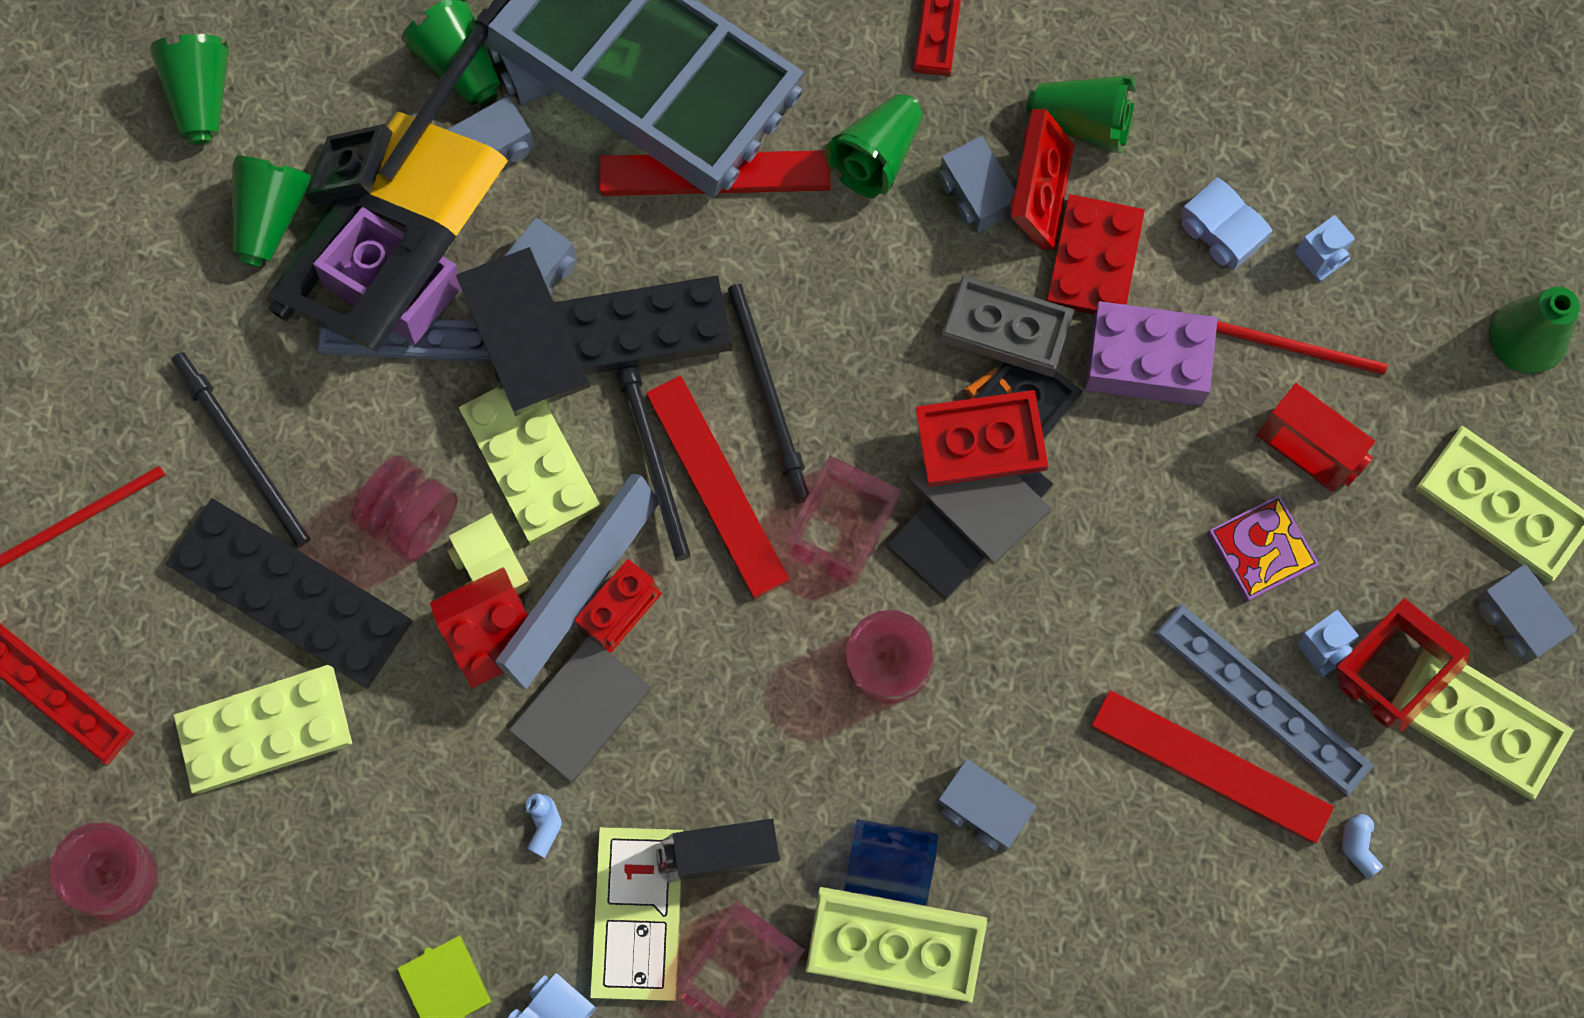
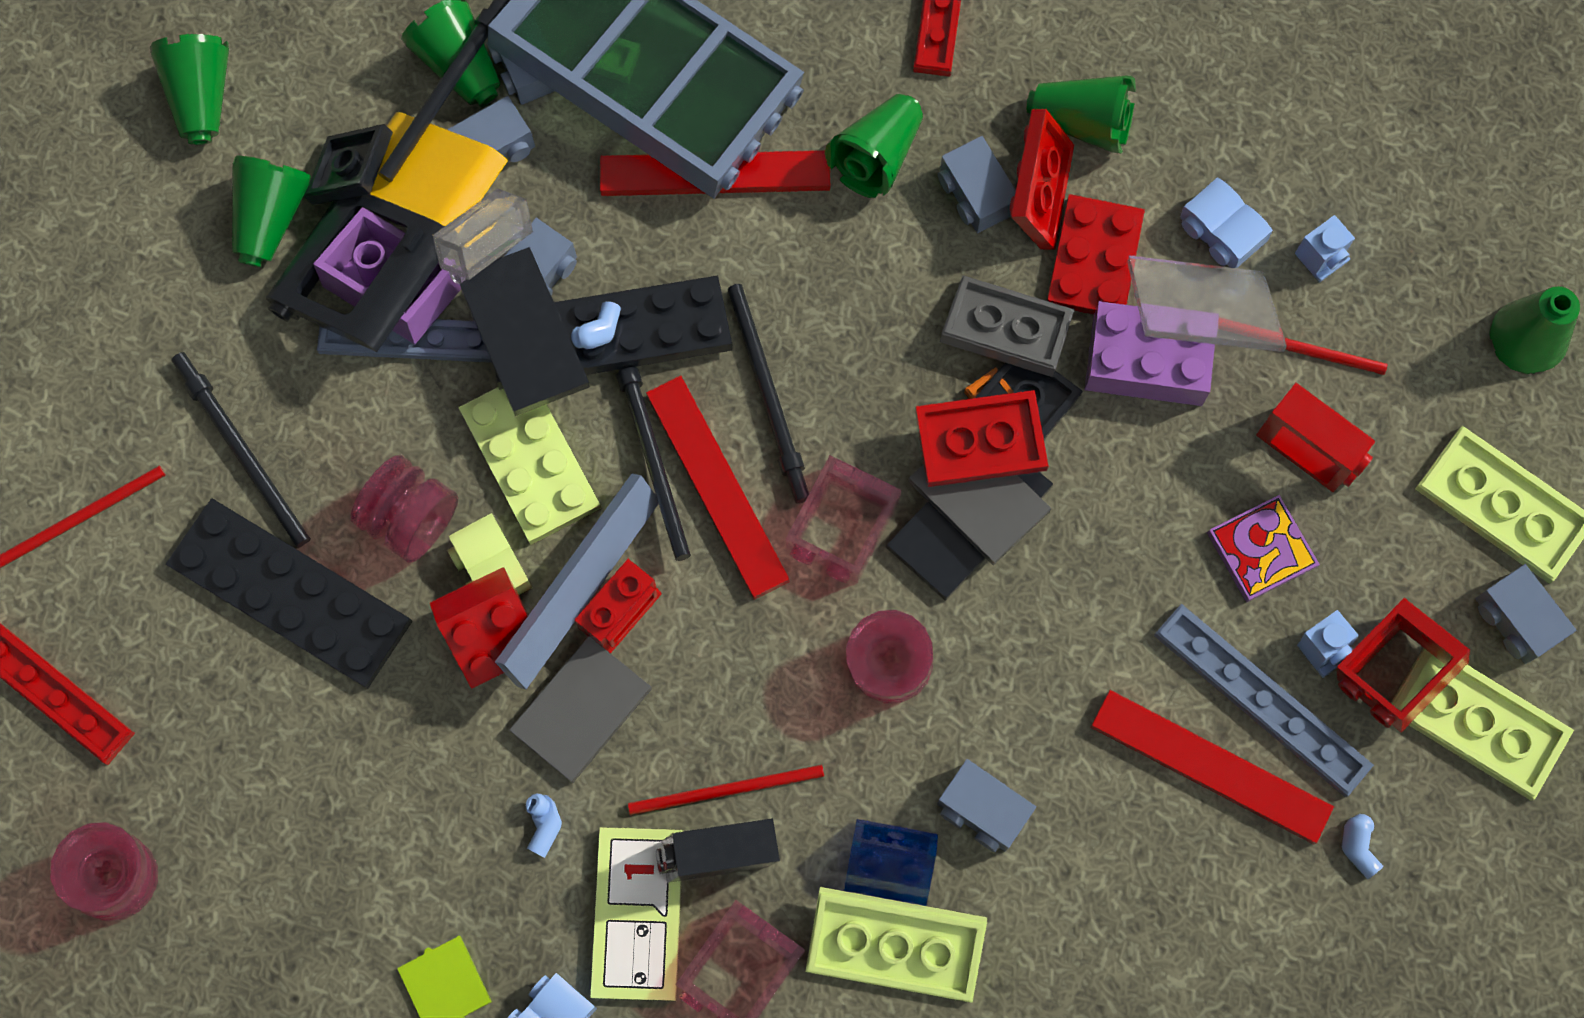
(262, 729): yellowish green plate -> none
(482, 234): none -> clear brick
(599, 331): none -> light blue arm
(725, 790): none -> red axle
(1205, 304): none -> clear piece

